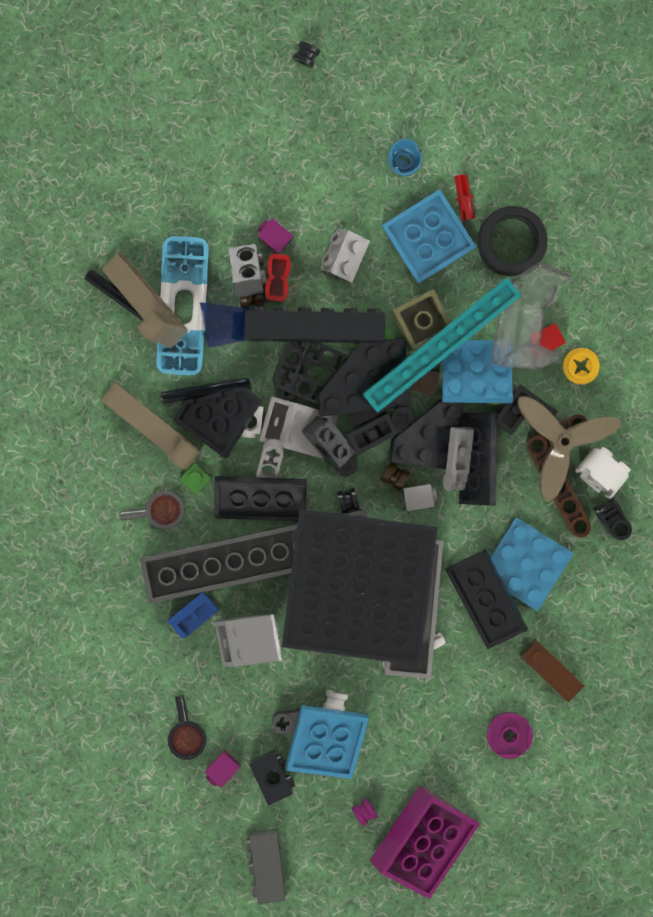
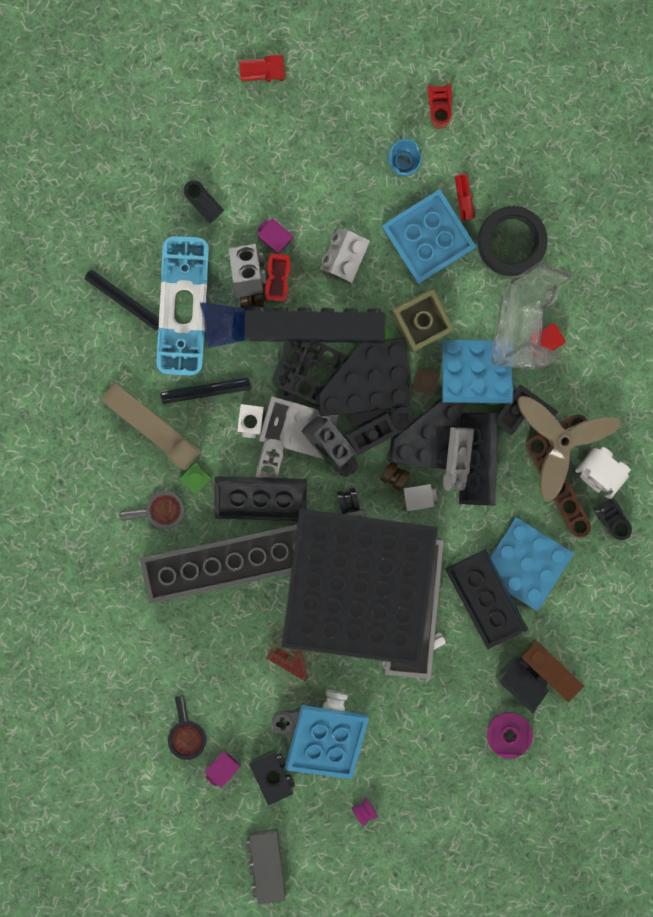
(159, 321): dark tan beam -> none
(193, 615): blue hinge -> none
(204, 203): none -> black piece
(219, 417): black plate -> none
(248, 640): light grey slope -> none
(263, 69): none -> red piece
(295, 665): none -> clear red slope
(306, 54): black wheel -> none
(424, 842): magenta slope -> none
(439, 101): none -> red piece
(441, 344): teal plate -> none
(522, 684): none -> black slope
(579, 355): yellow gear -> none

